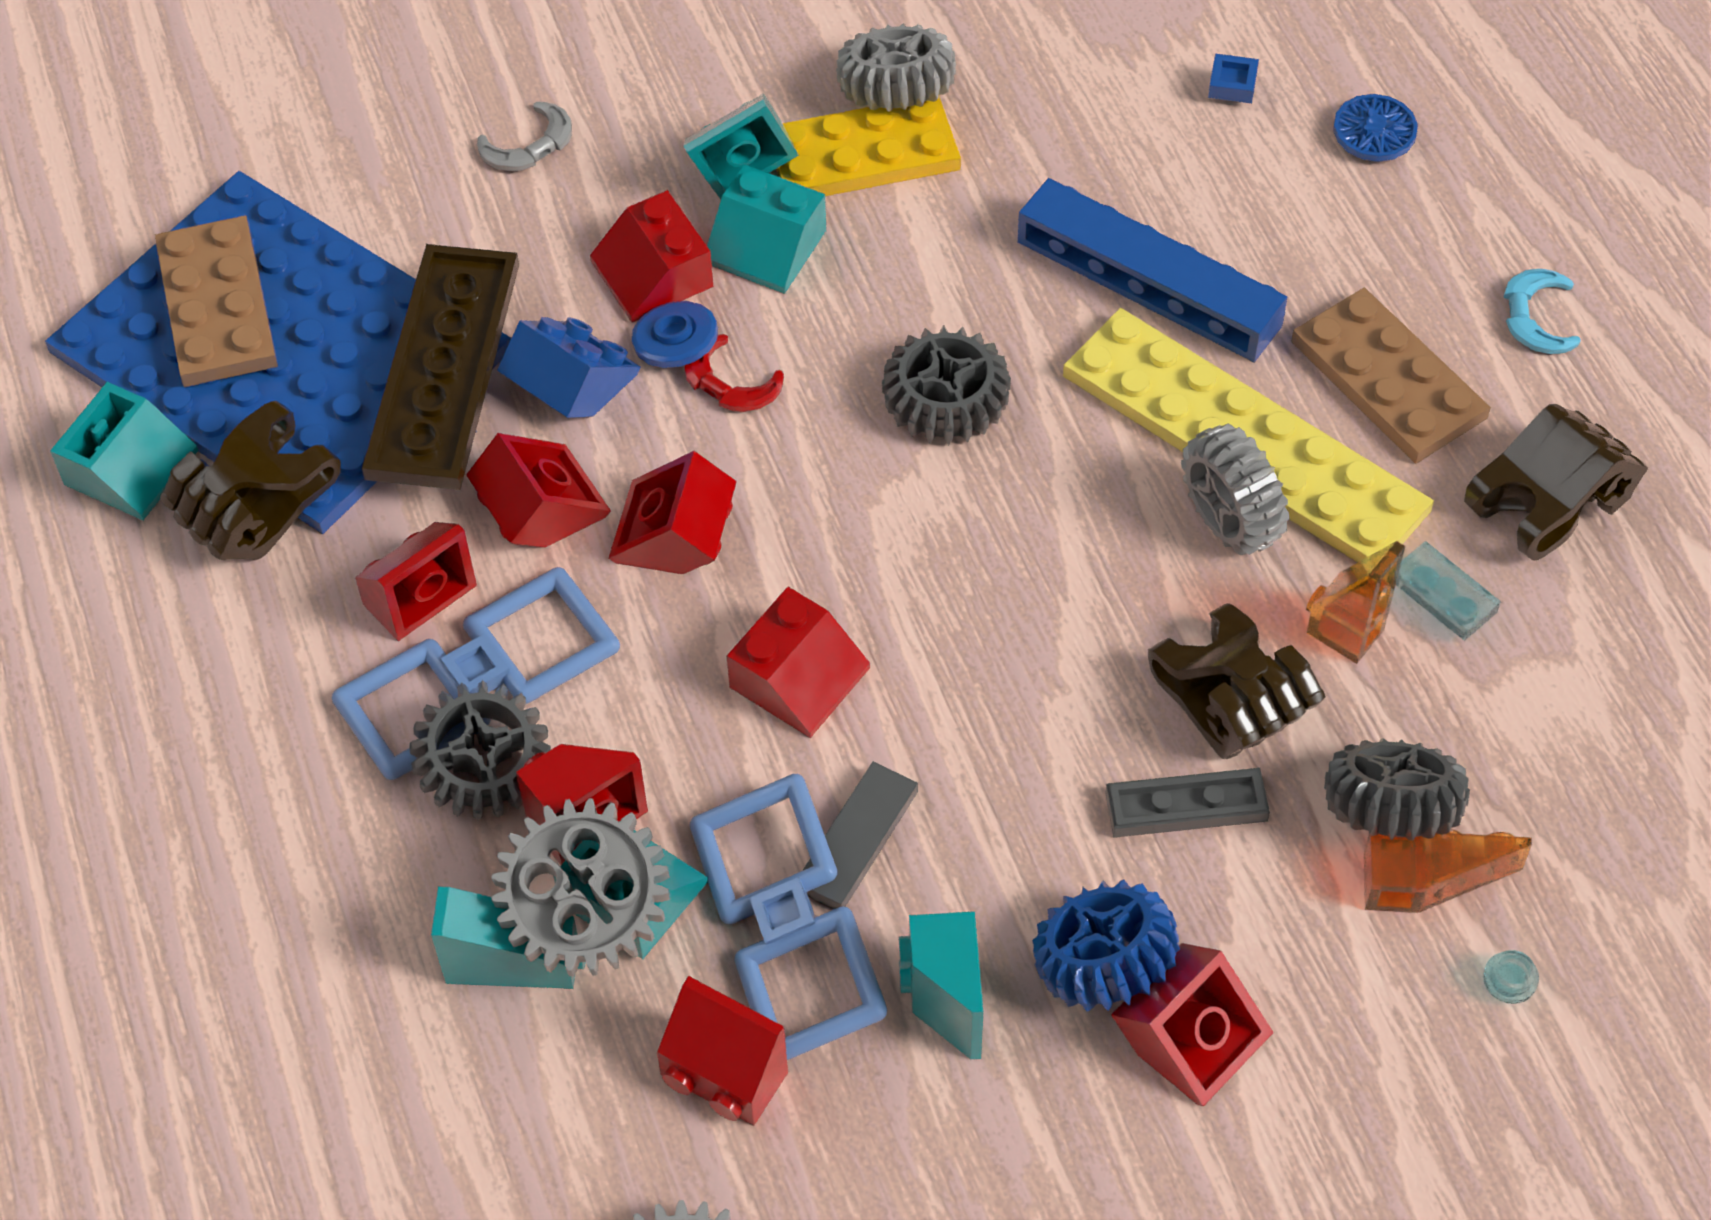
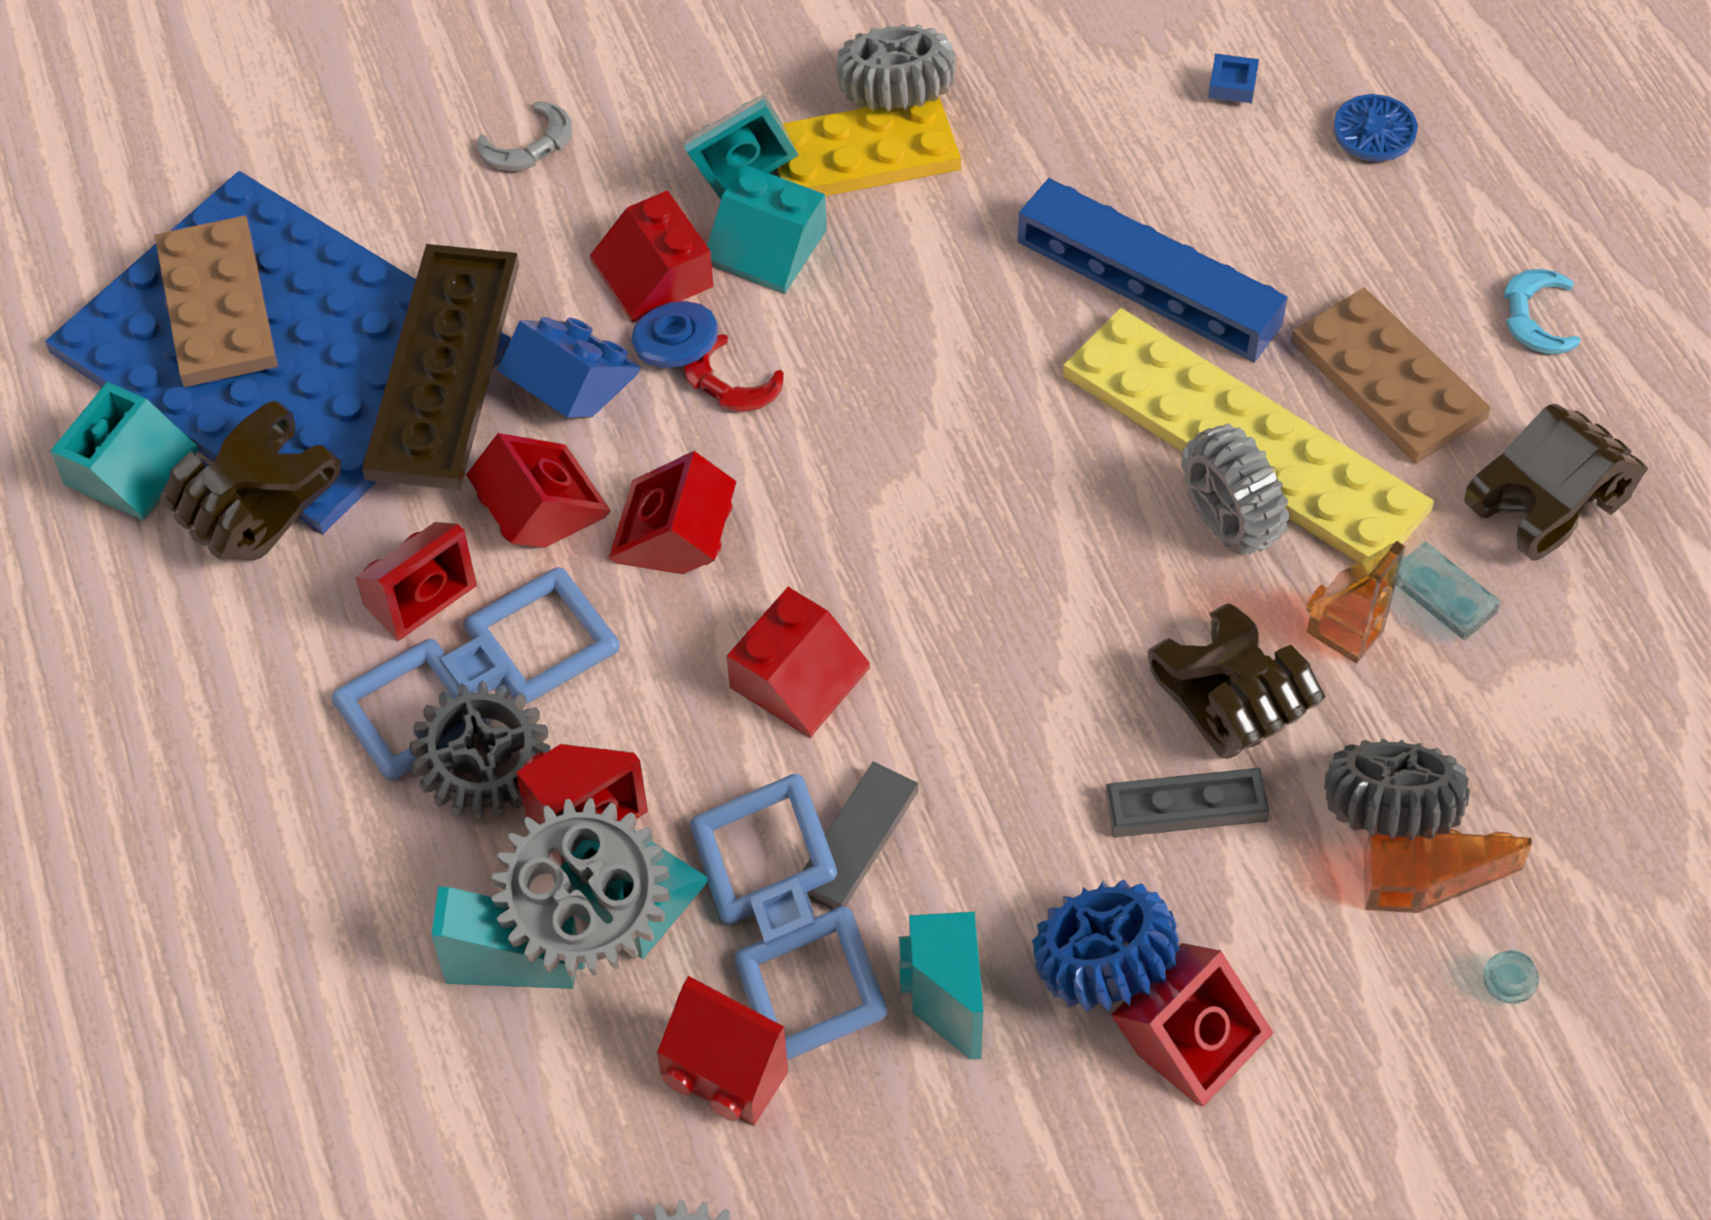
(935, 380): dark grey gear -> none

